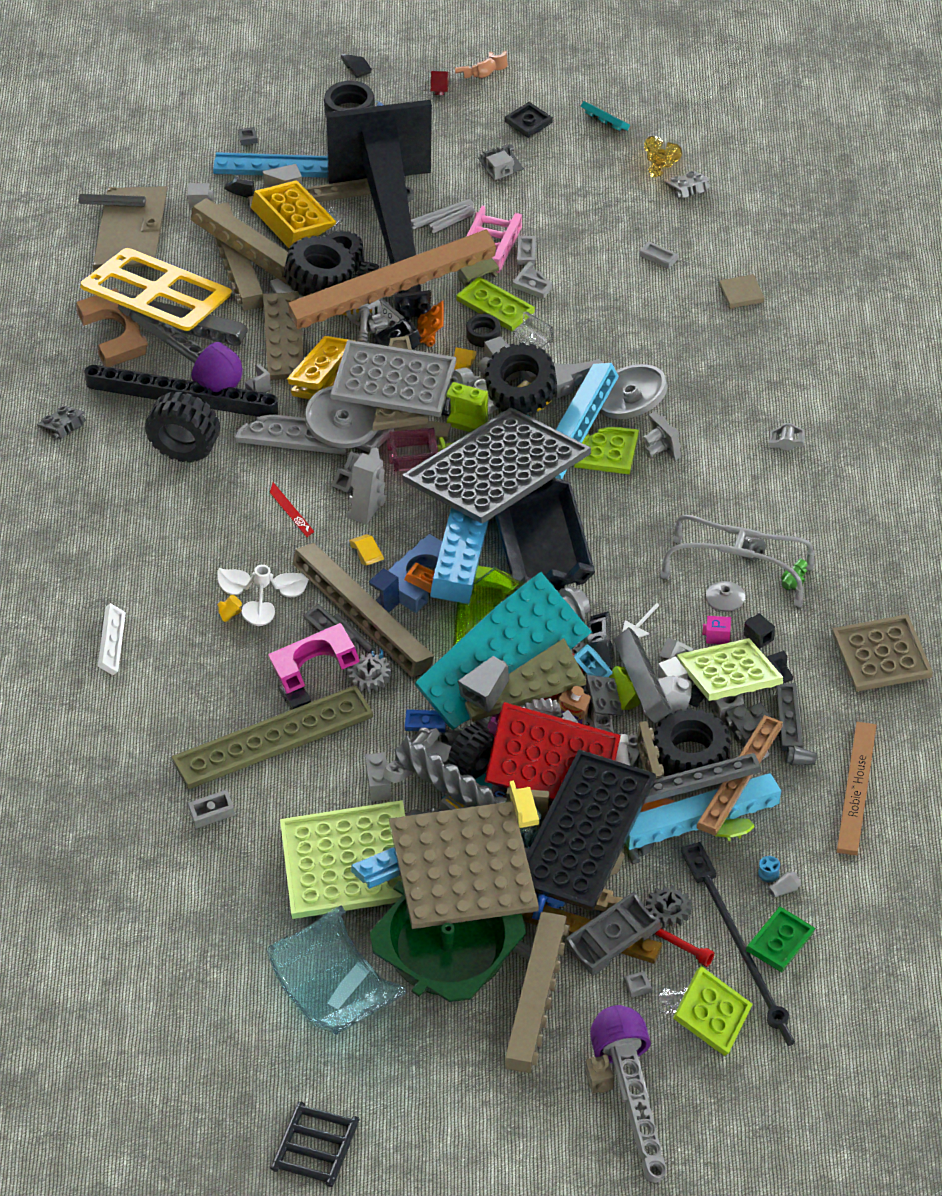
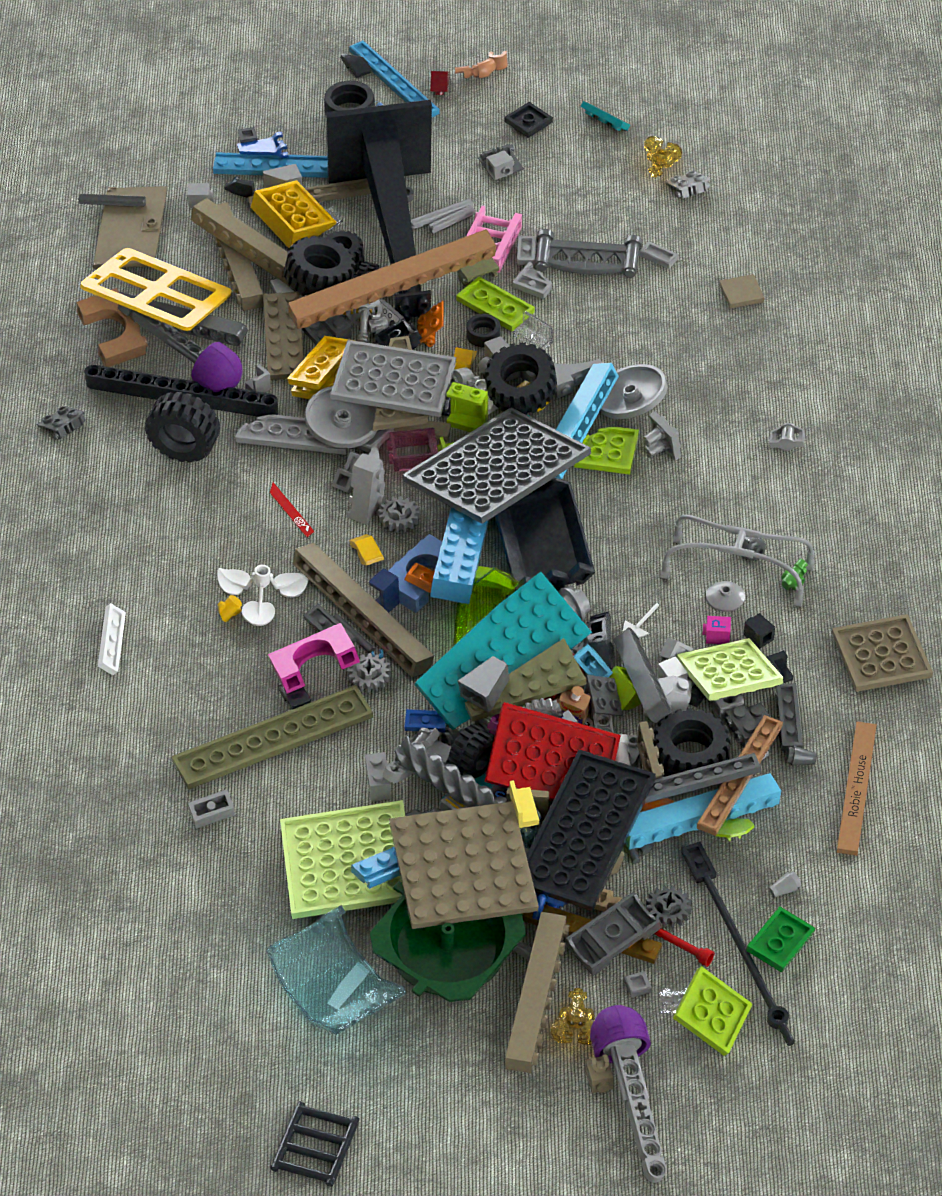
(264, 146): none -> flag
(334, 327): none -> dark grey plate
(389, 75): none -> dark azure tile
(399, 514): none -> light grey gear
(549, 248): none -> dark grey piece
(576, 1017): none -> clear yellow animal
(773, 865): dark azure wheel -> none

